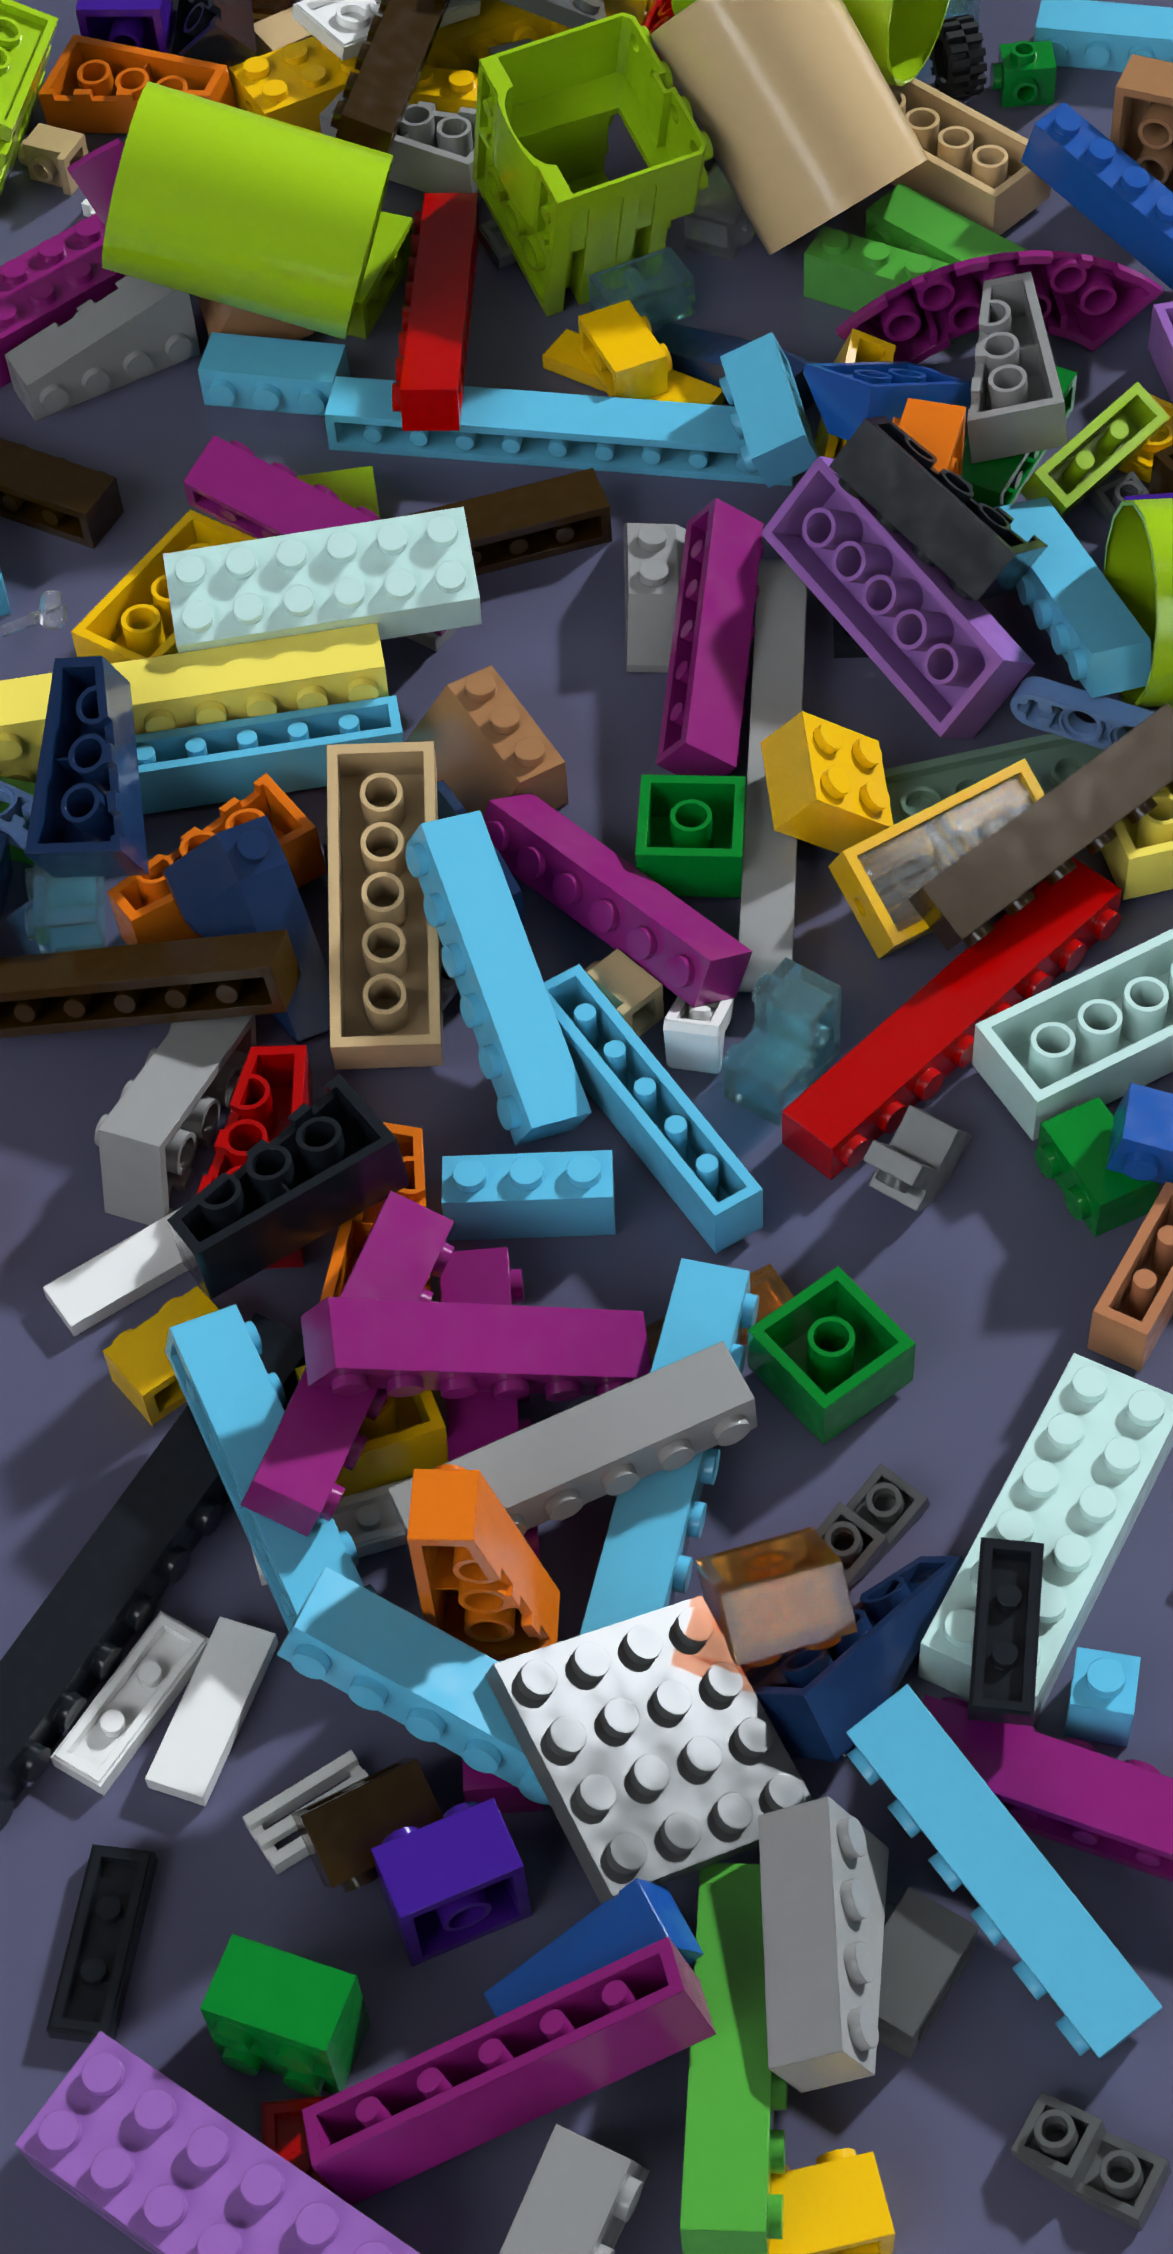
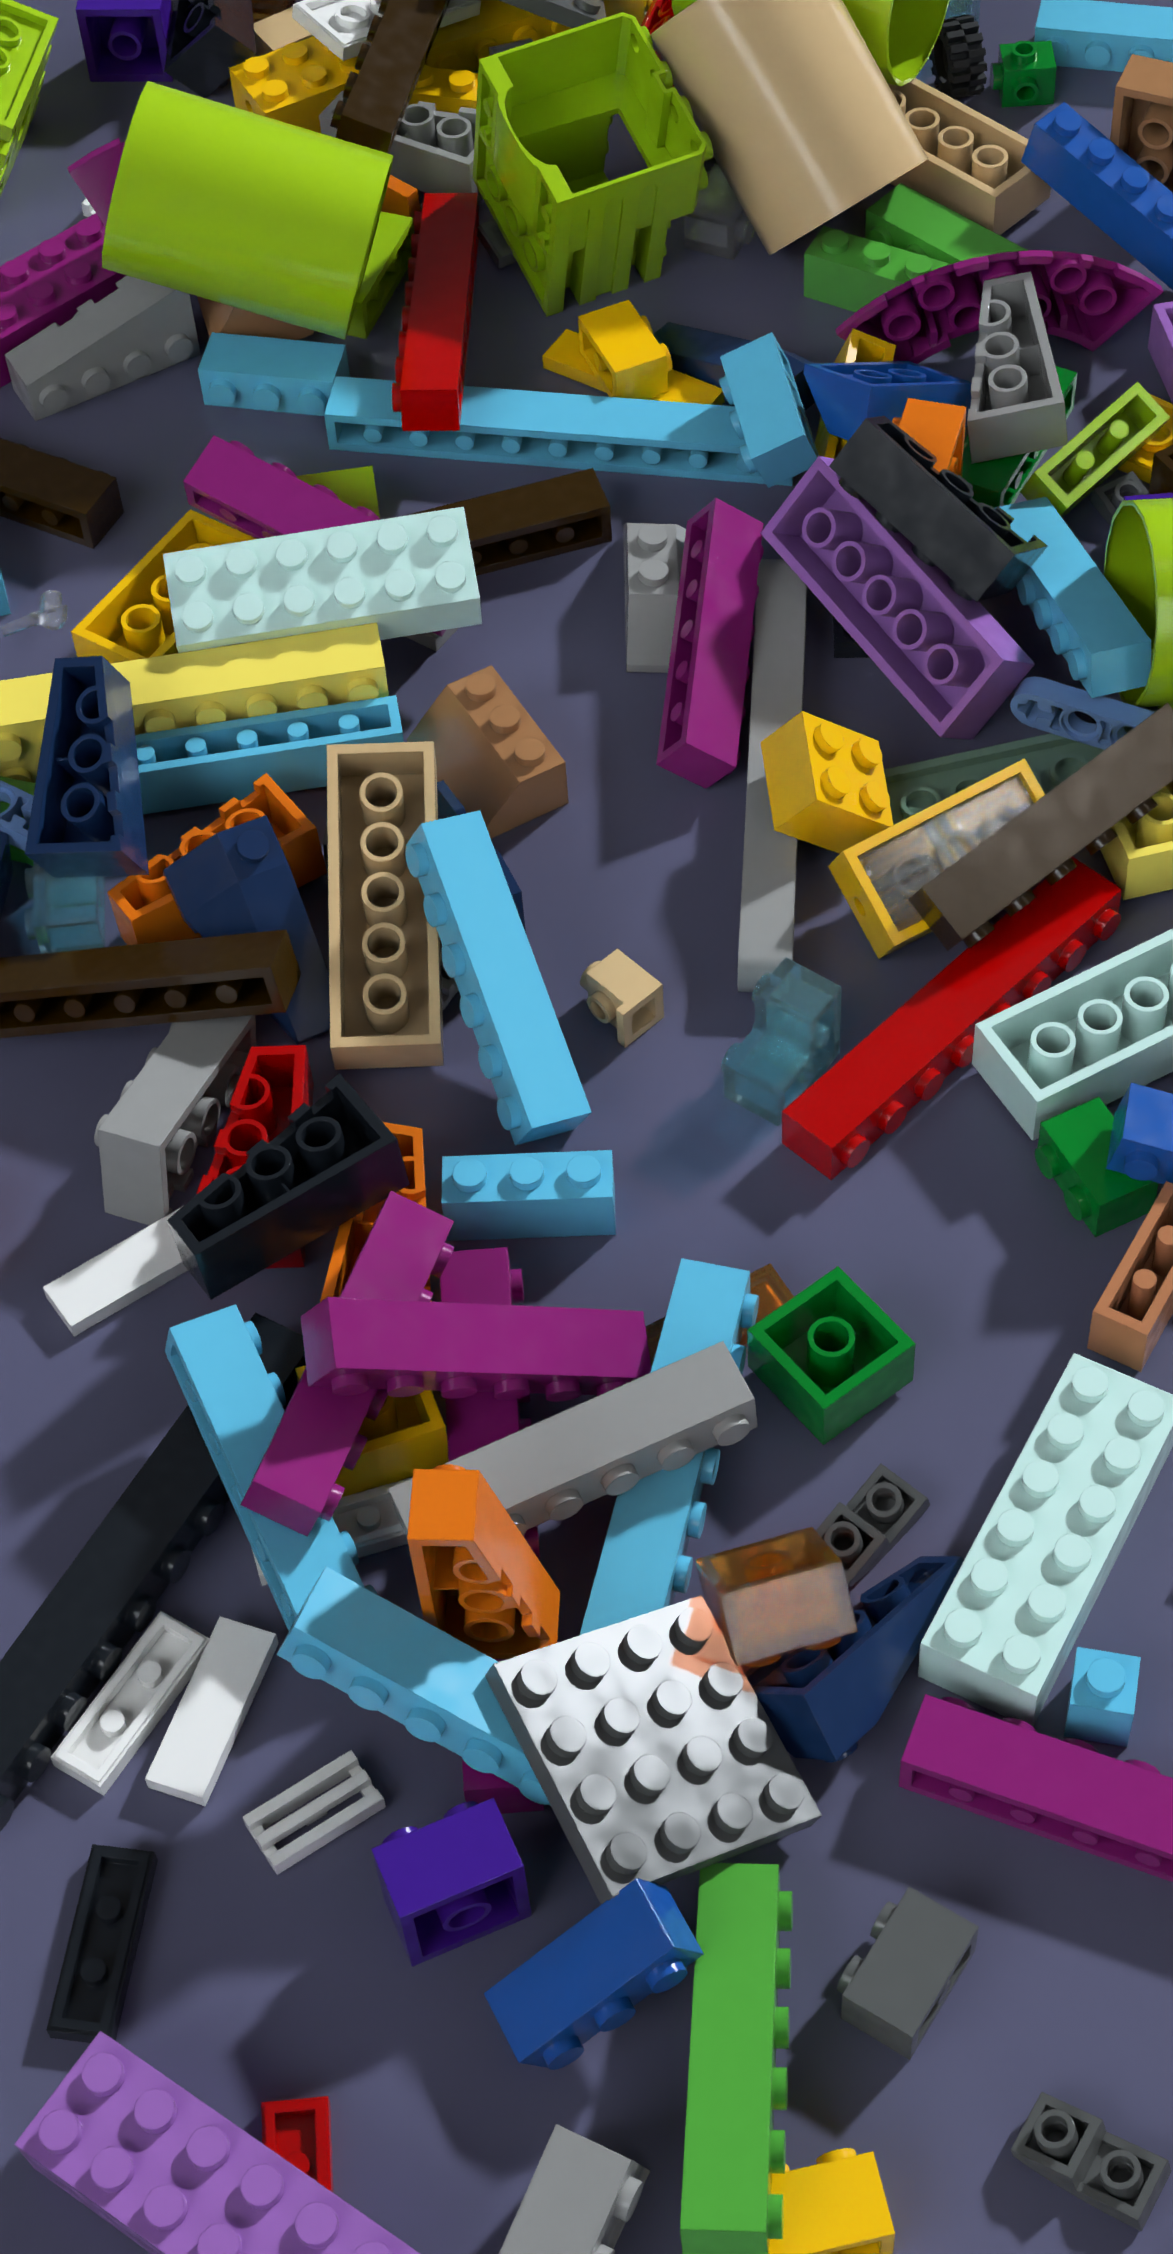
(50, 152): tan brick -> none
(101, 81): orange wedge -> none
(140, 1362): yellow brick -> none
(285, 2016): green brick -> none
(360, 1817): dark brown brick -> none
(401, 198): none -> orange tile
(507, 2072): magenta brick -> none
(616, 900): magenta brick -> none
(653, 283): clear light blue brick -> none
(655, 1114): medium azure brick -> none
(692, 833): green brick -> none
(696, 1035): white slope -> none
(821, 1942): light grey wedge -> none
(917, 1158): dark grey brick -> none
(1004, 1872): medium azure brick -> none
(1006, 1632): black tile -> none

